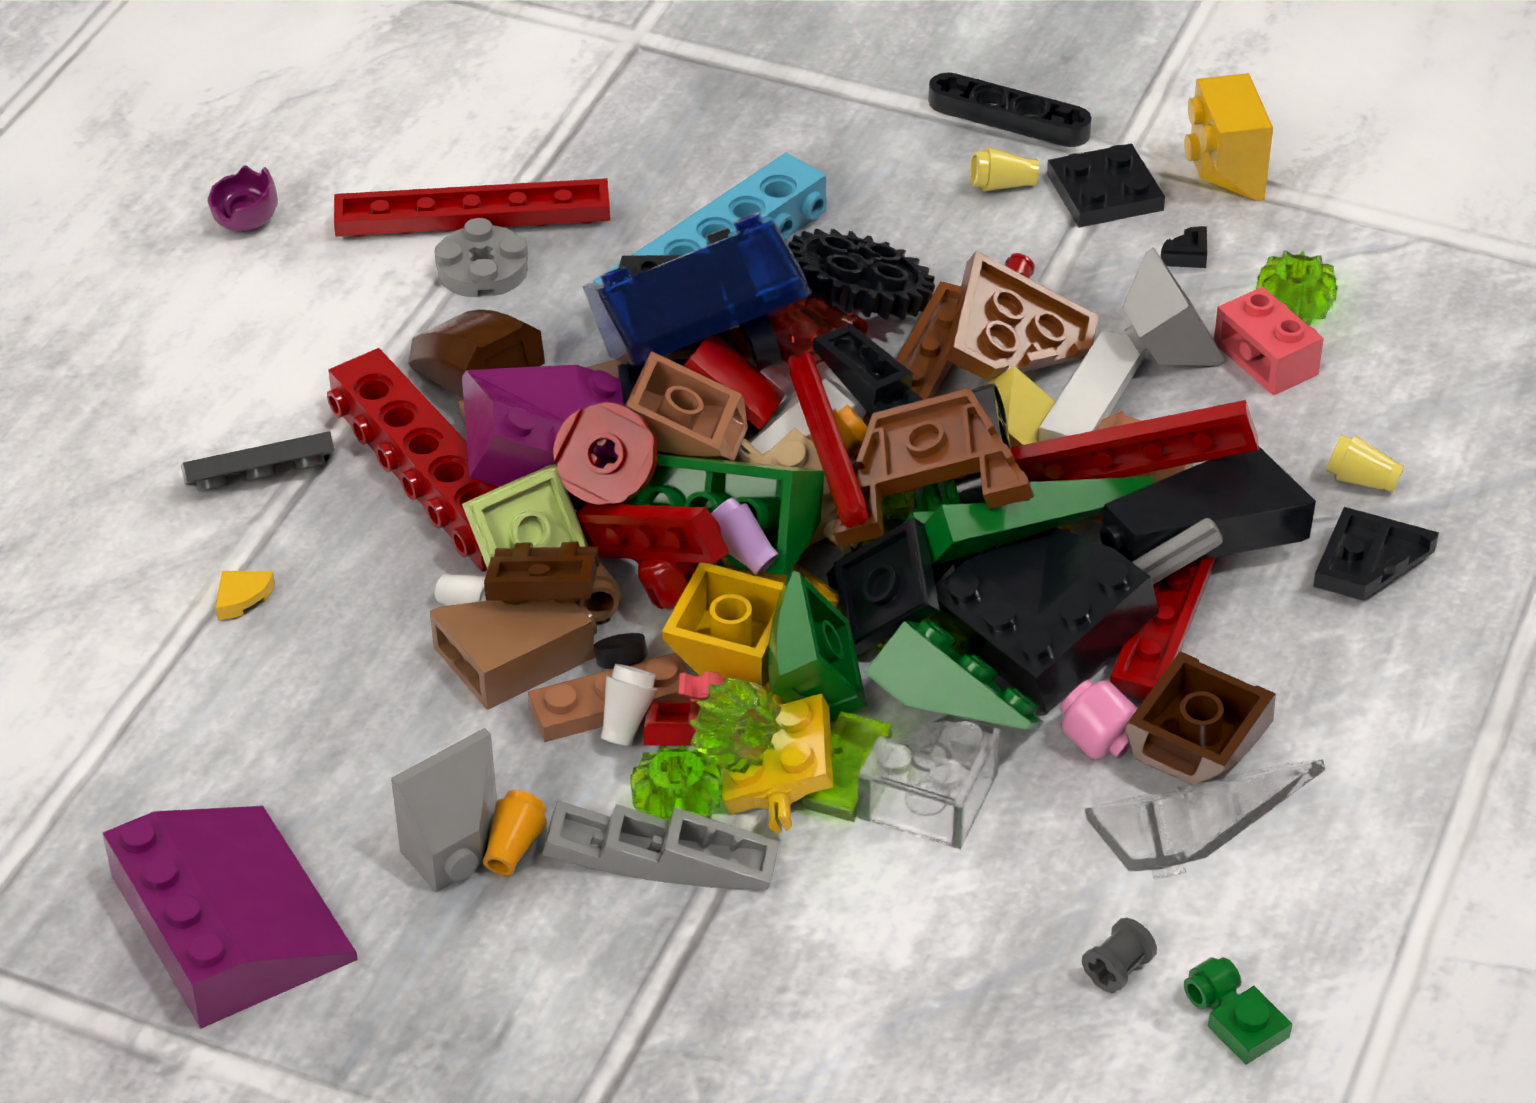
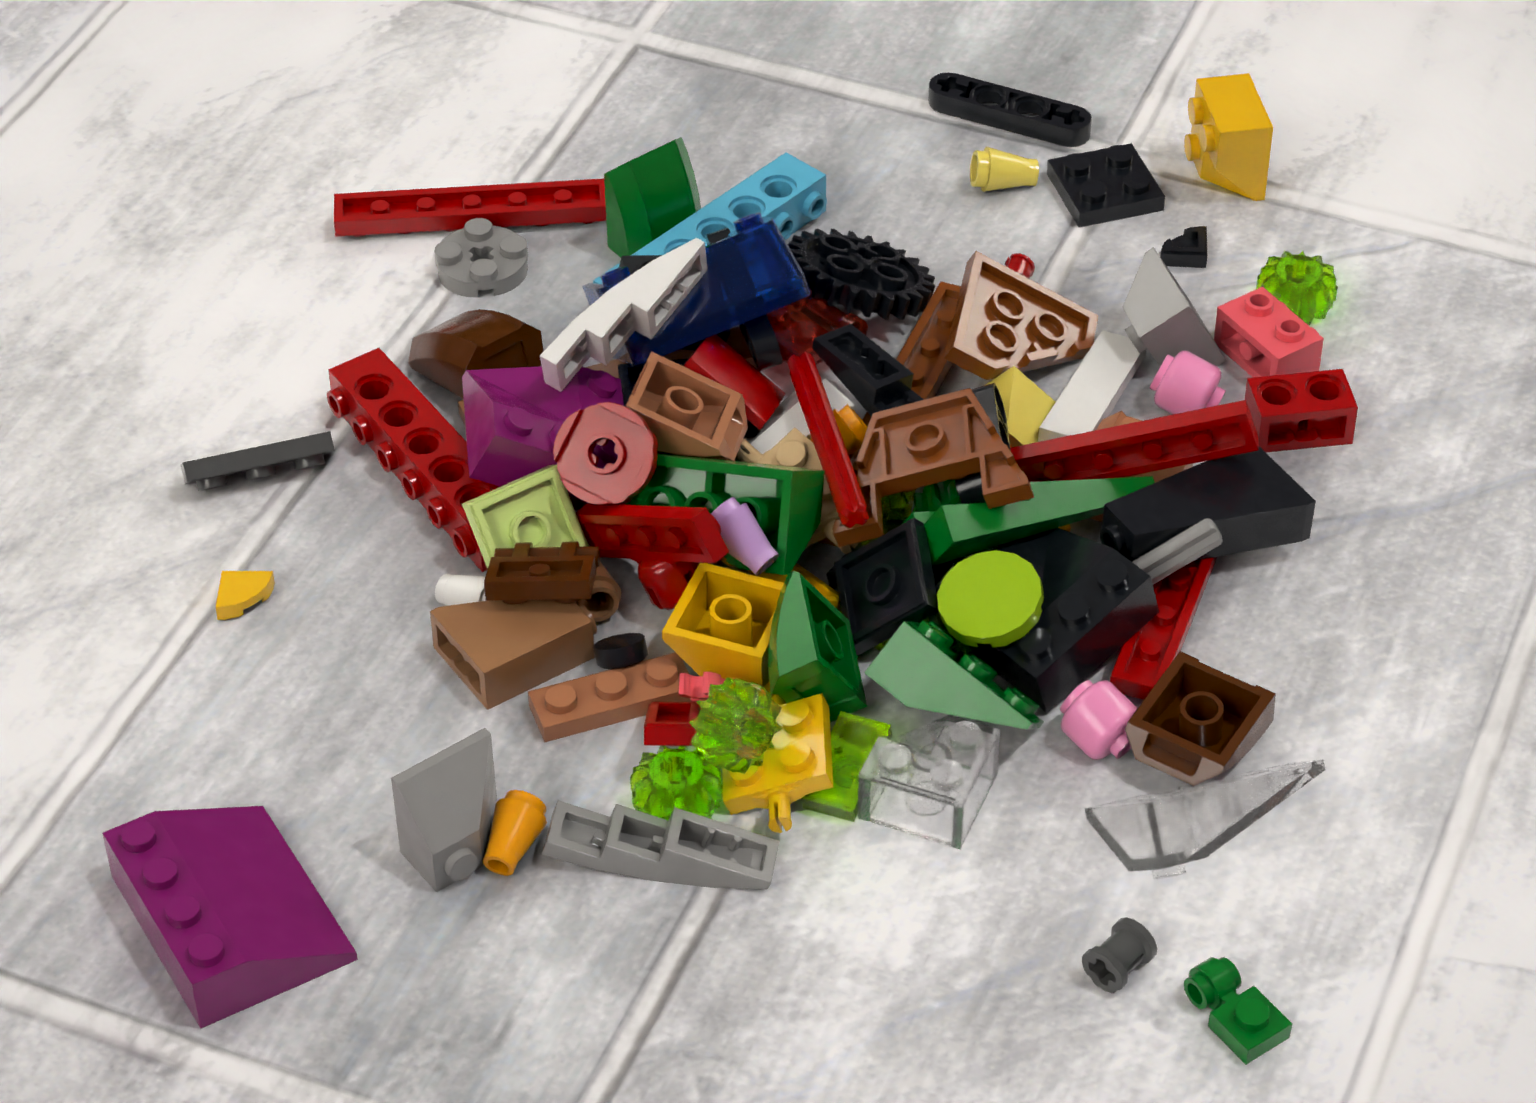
(243, 199): magenta hair -> none
(626, 702): white cone -> none
(634, 304): none -> white slope
(649, 197): none -> green slope
(990, 599): none -> lime tile
(1186, 384): none -> bright pink head
(1302, 410): none -> red brick
(1363, 465): light yellow cone -> none
(1370, 553): black wing -> none

